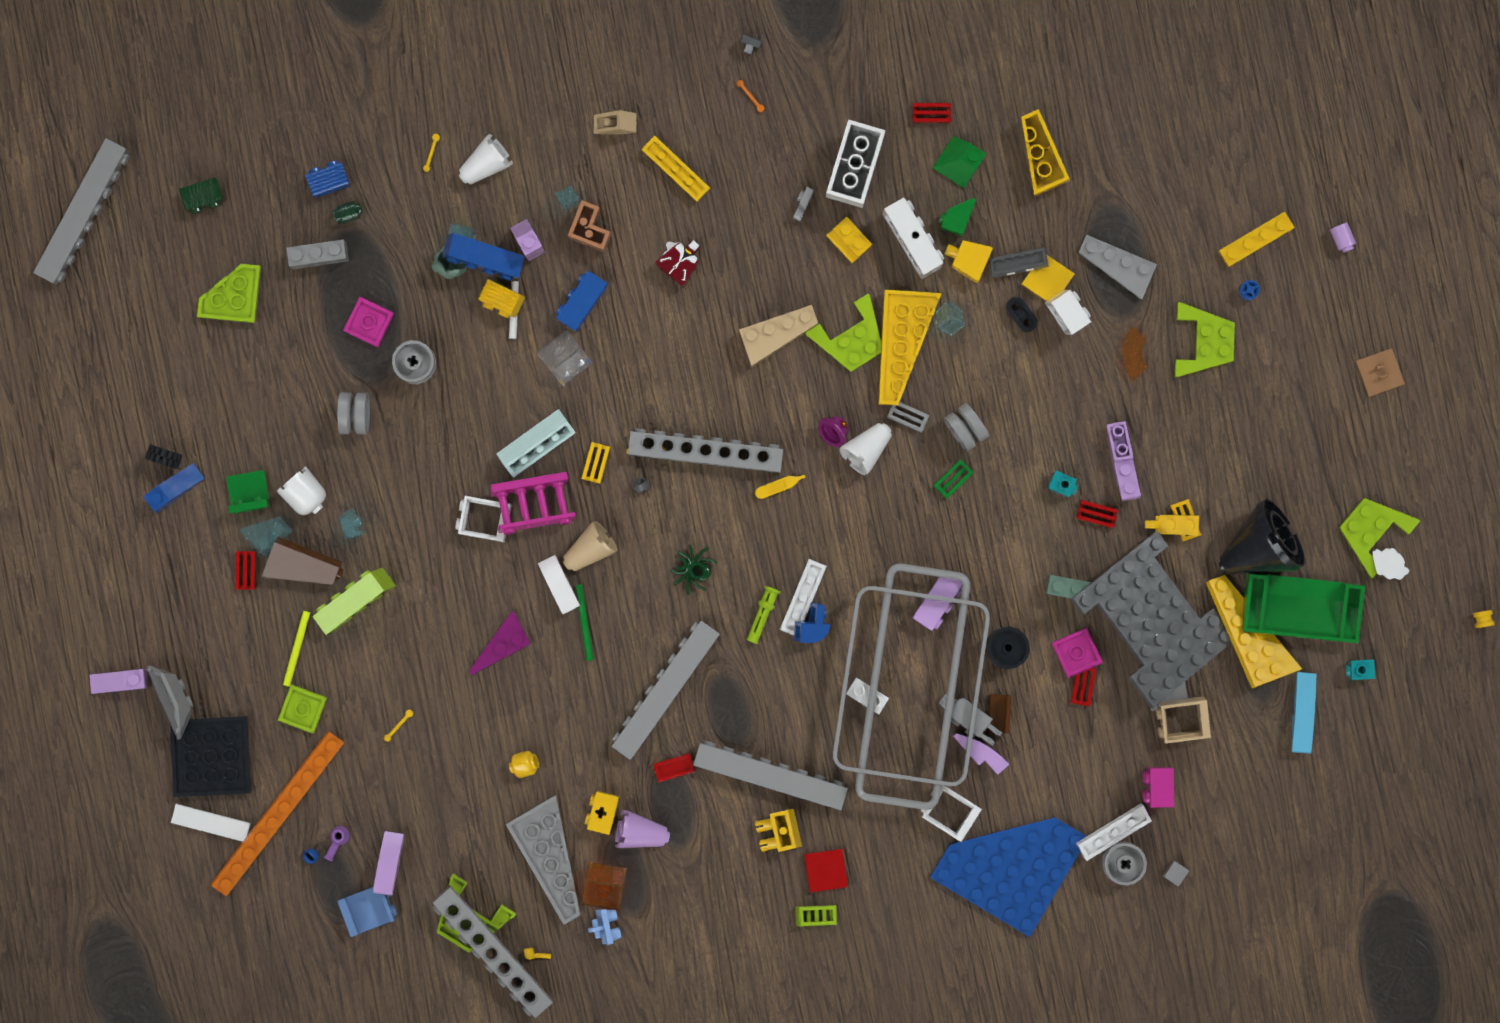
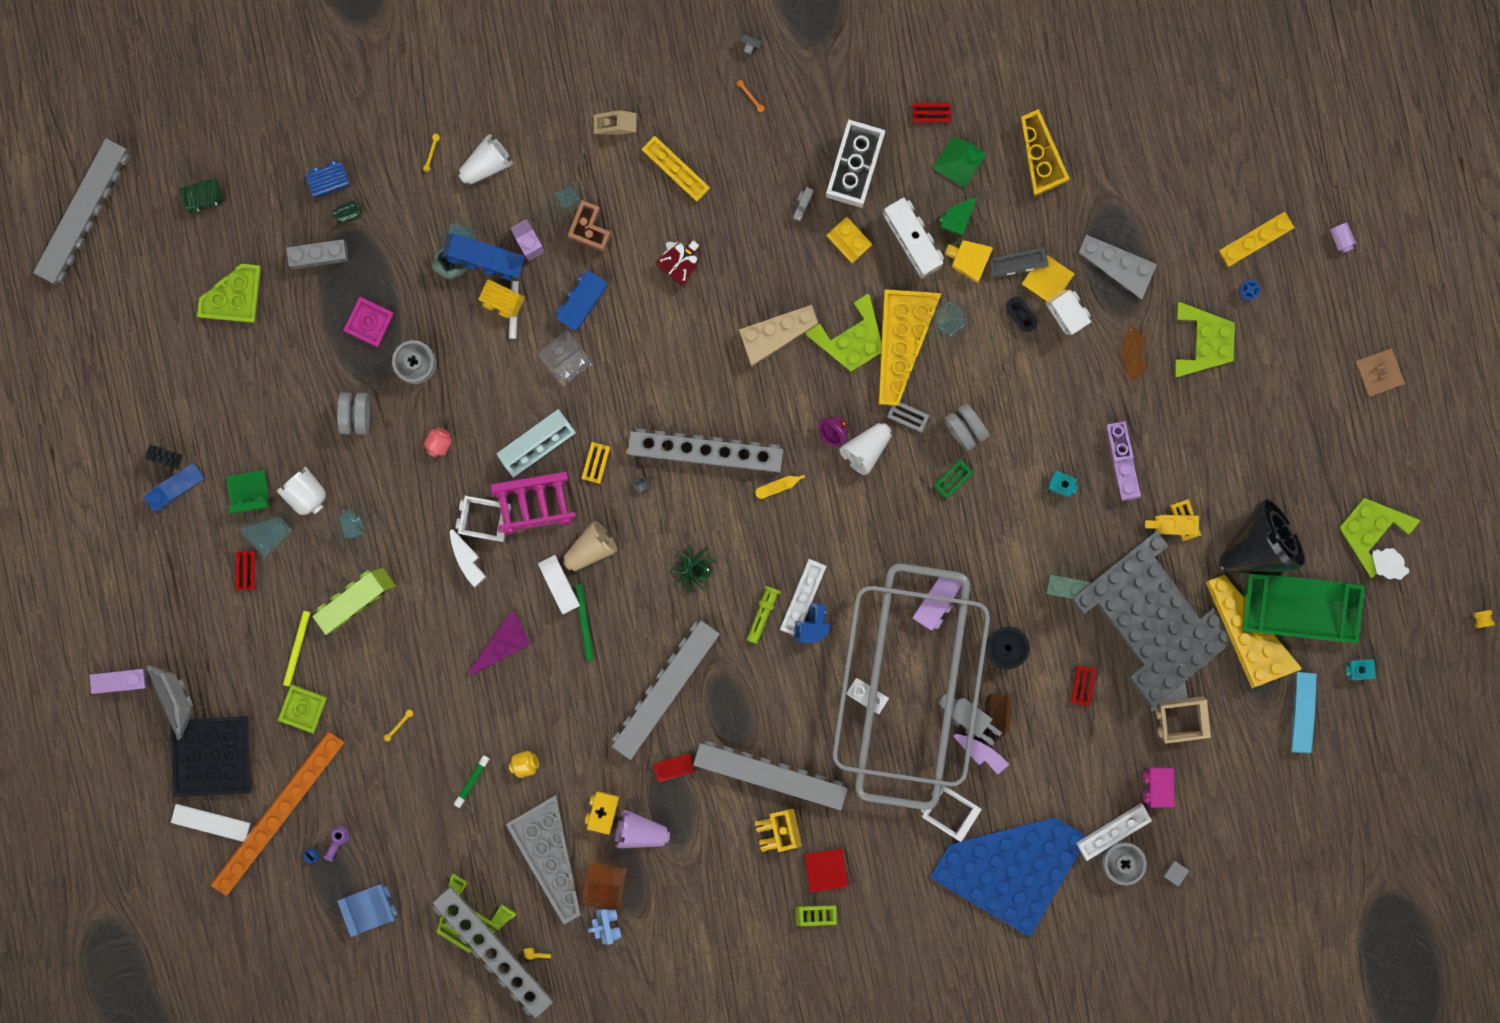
(300, 563): slope -> none
(388, 863): lavender slope -> none
(438, 442): none -> coral head
(466, 559): none -> white slope
(471, 781): none -> green bar
(1077, 653): dark pink tile -> none
(1112, 518): red tile -> none

